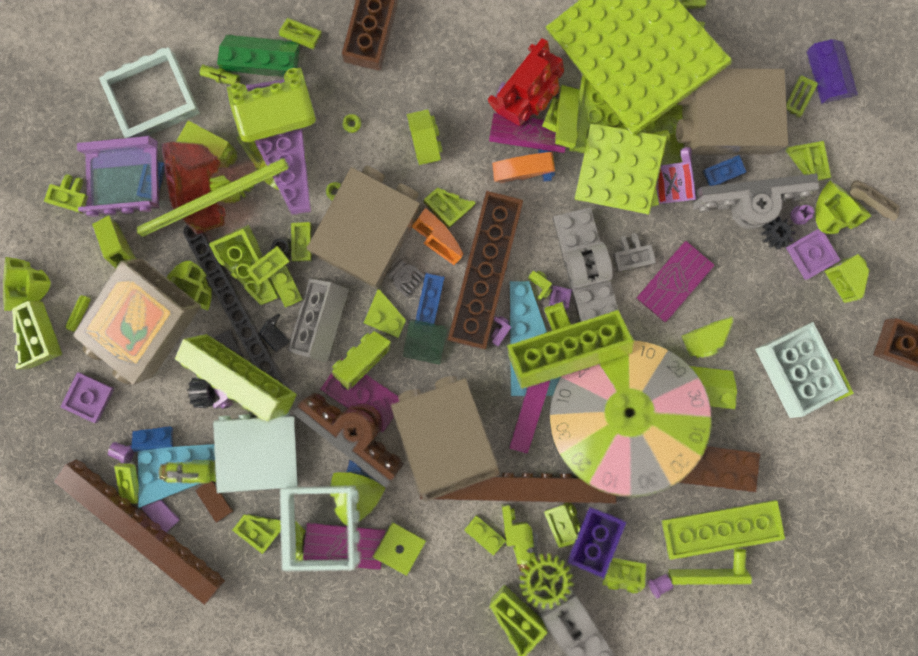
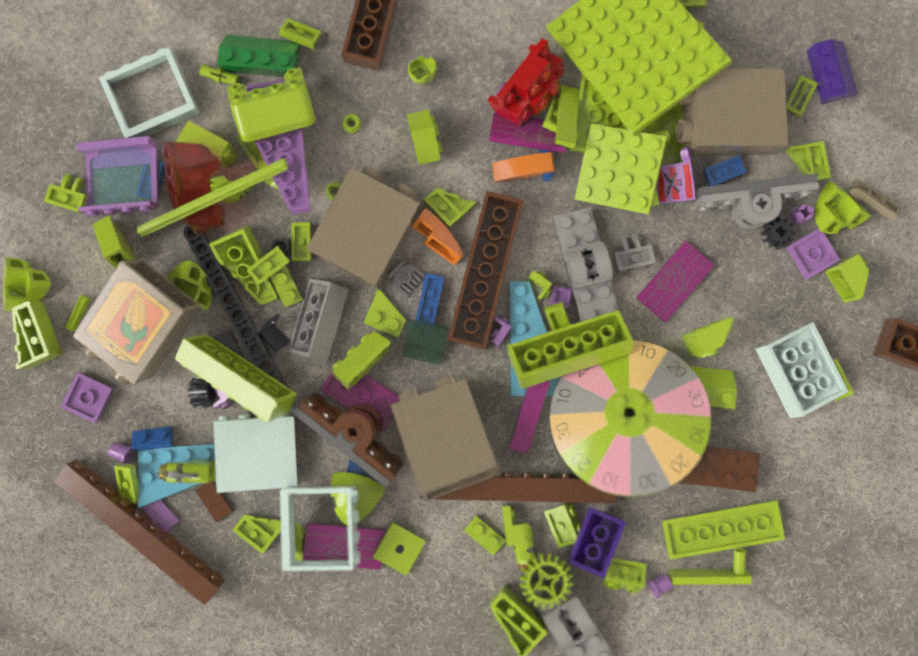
(428, 65): none -> lime hair

